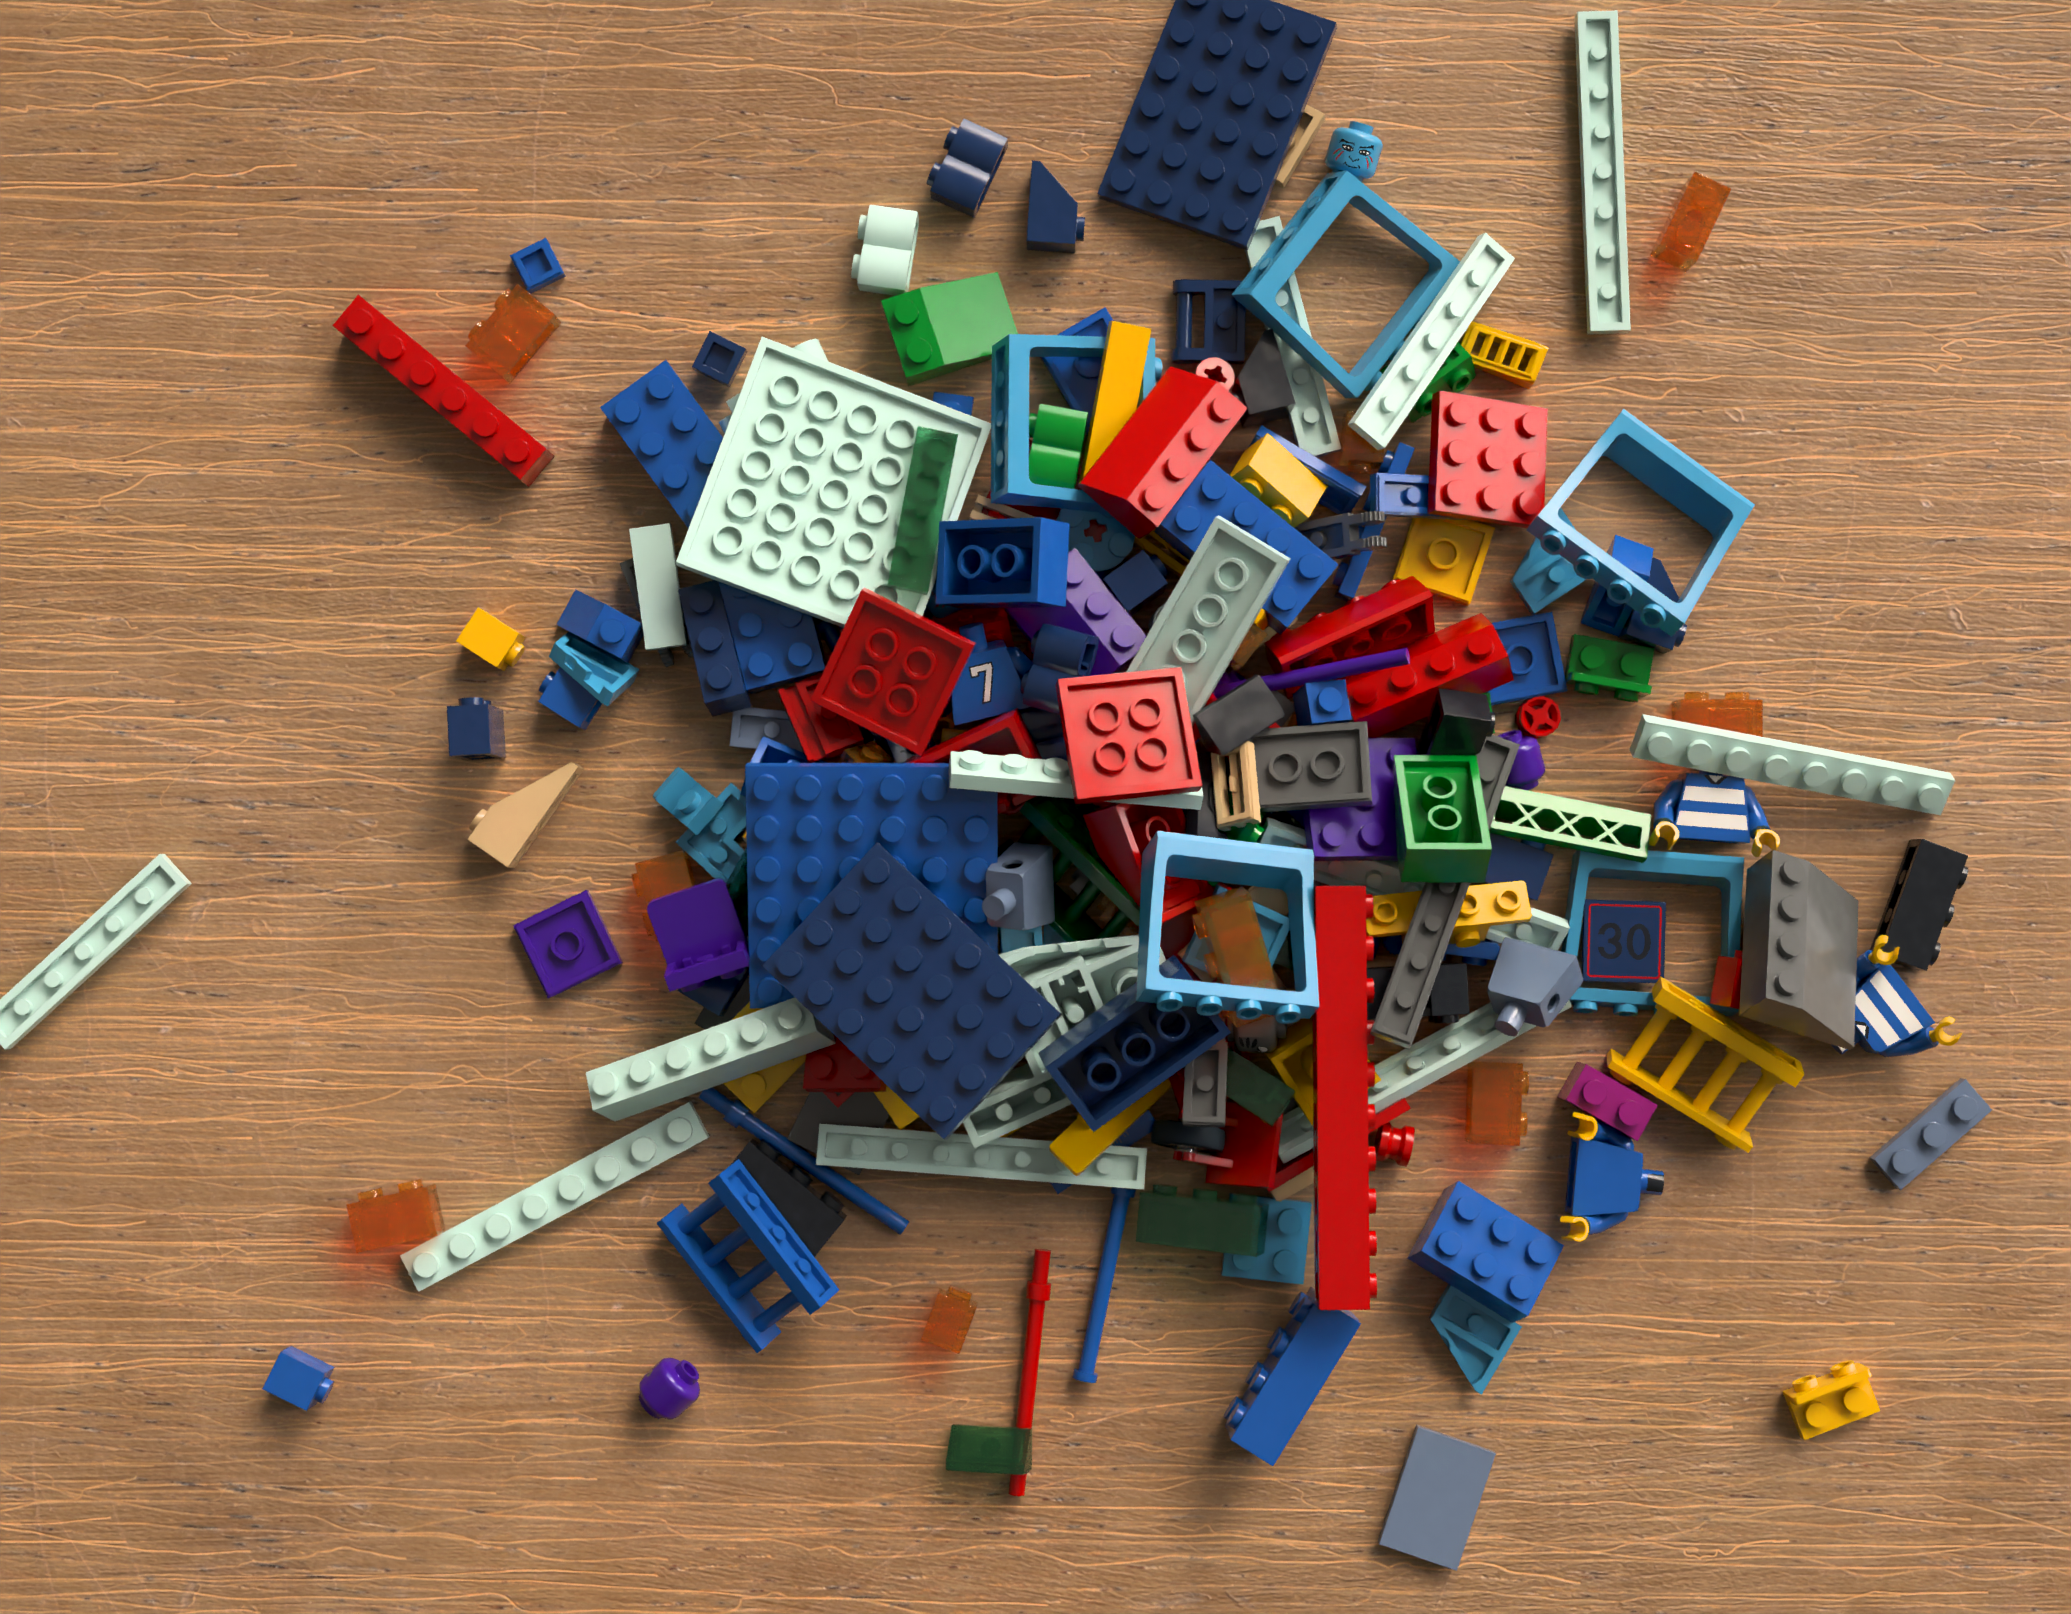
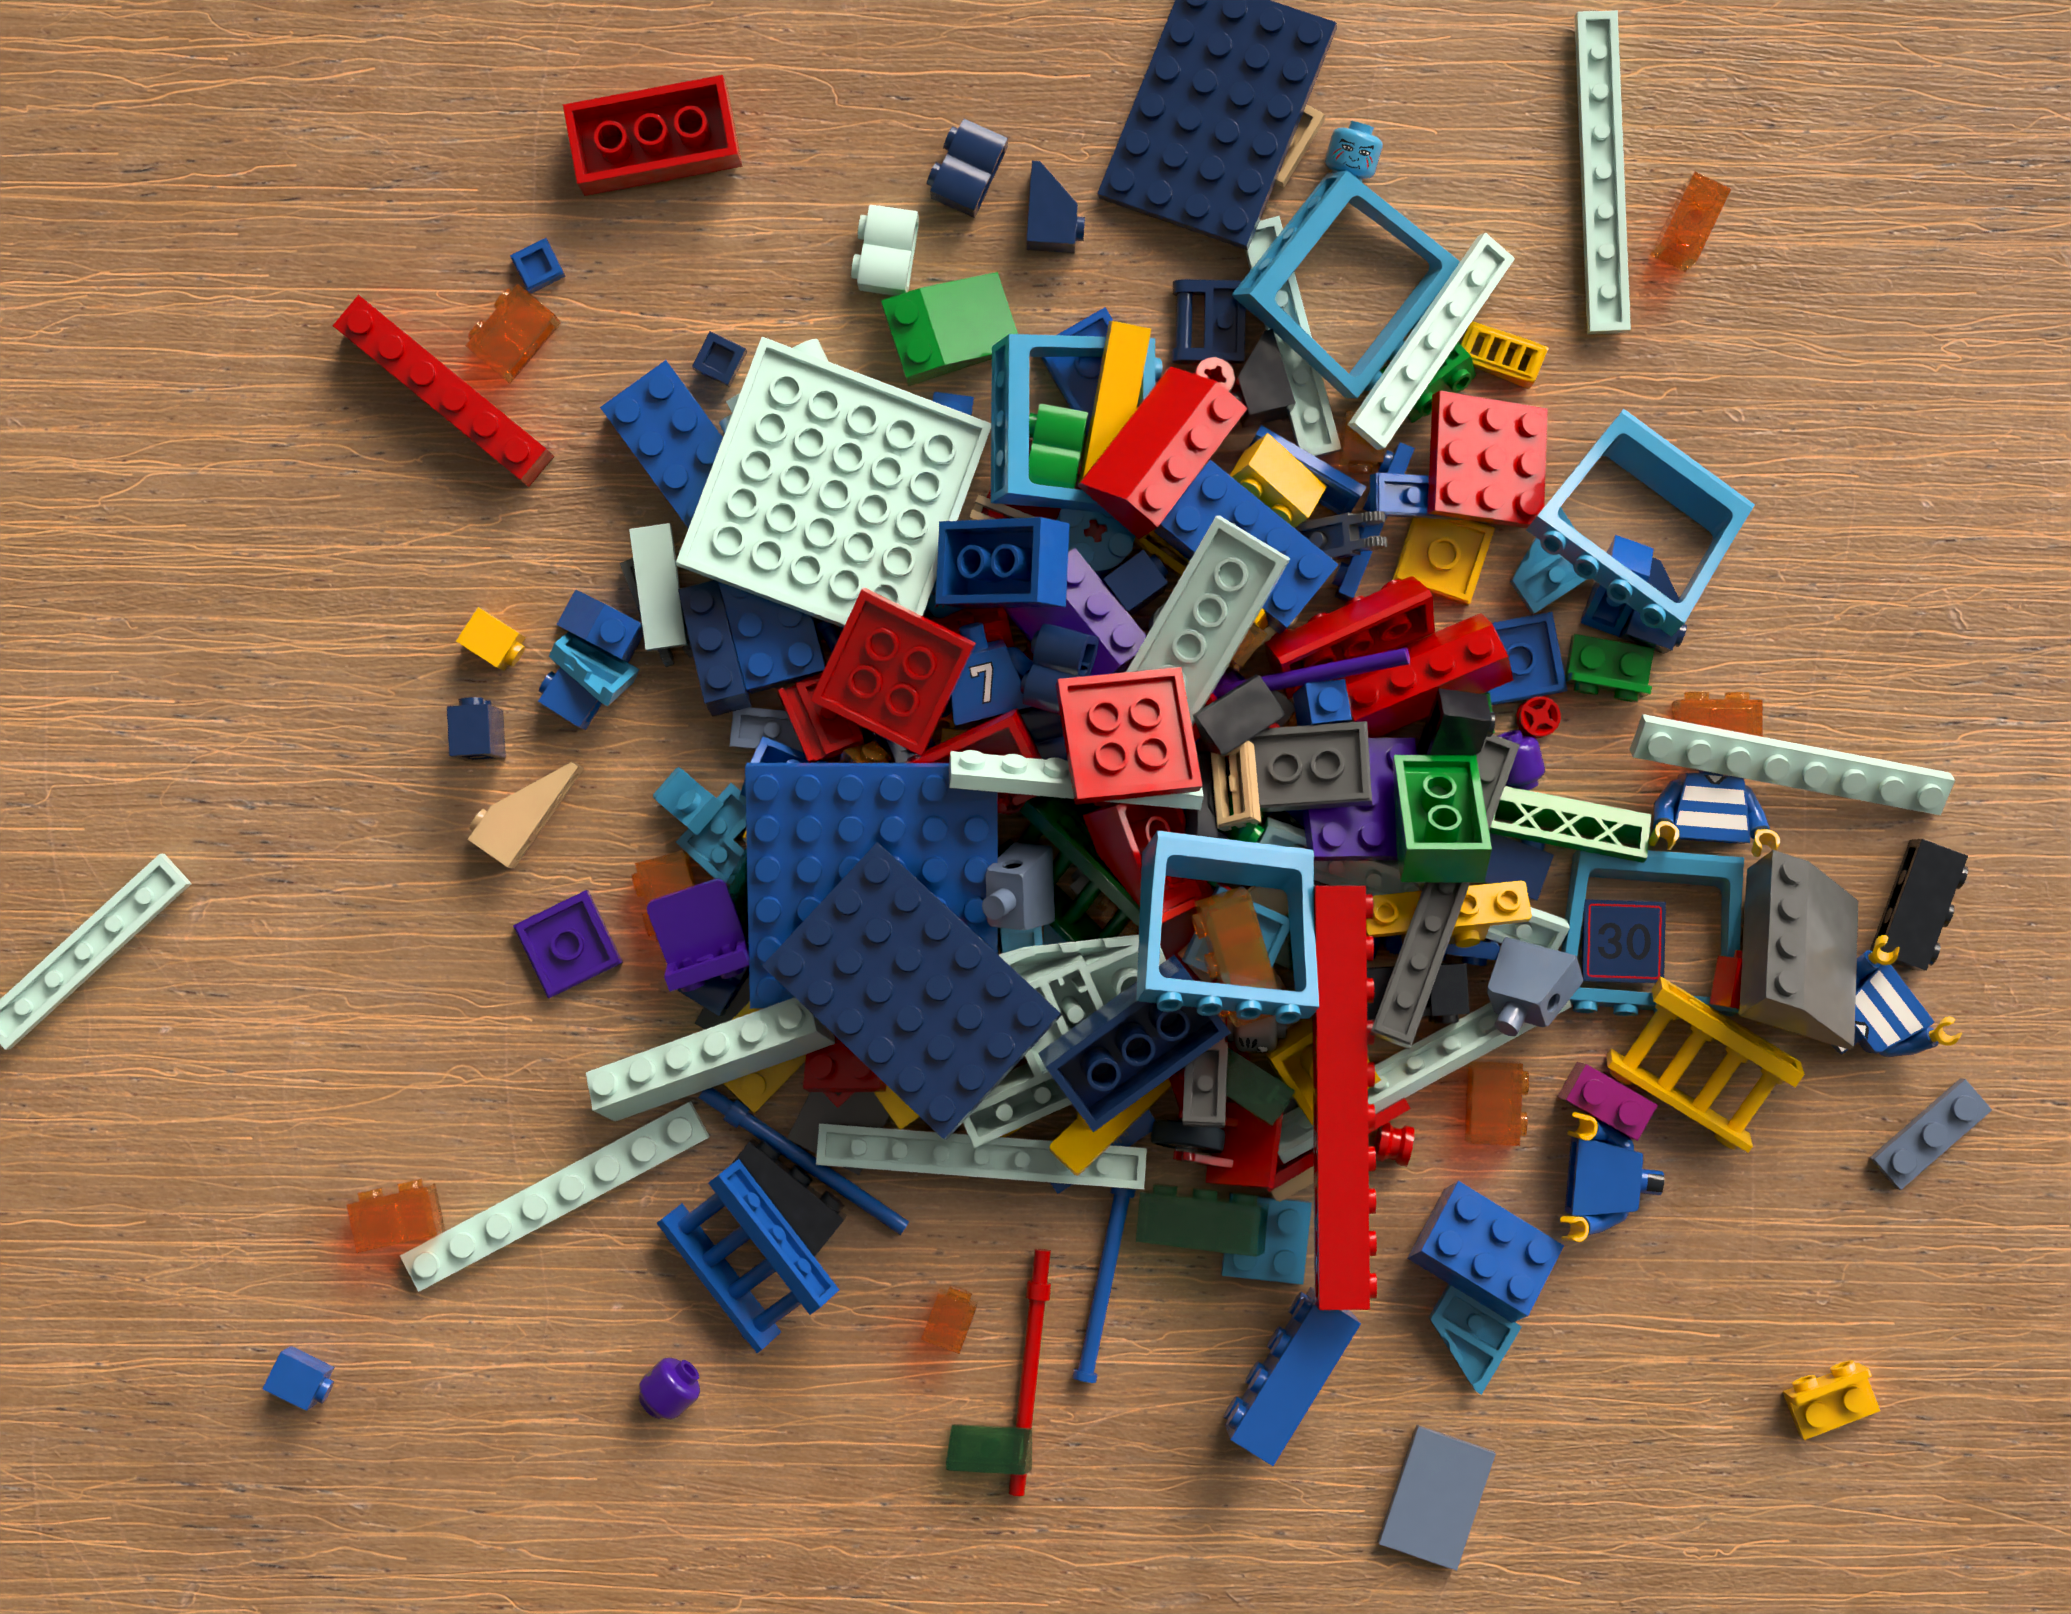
(652, 135): none -> red brick
(922, 510): clear green tile -> none

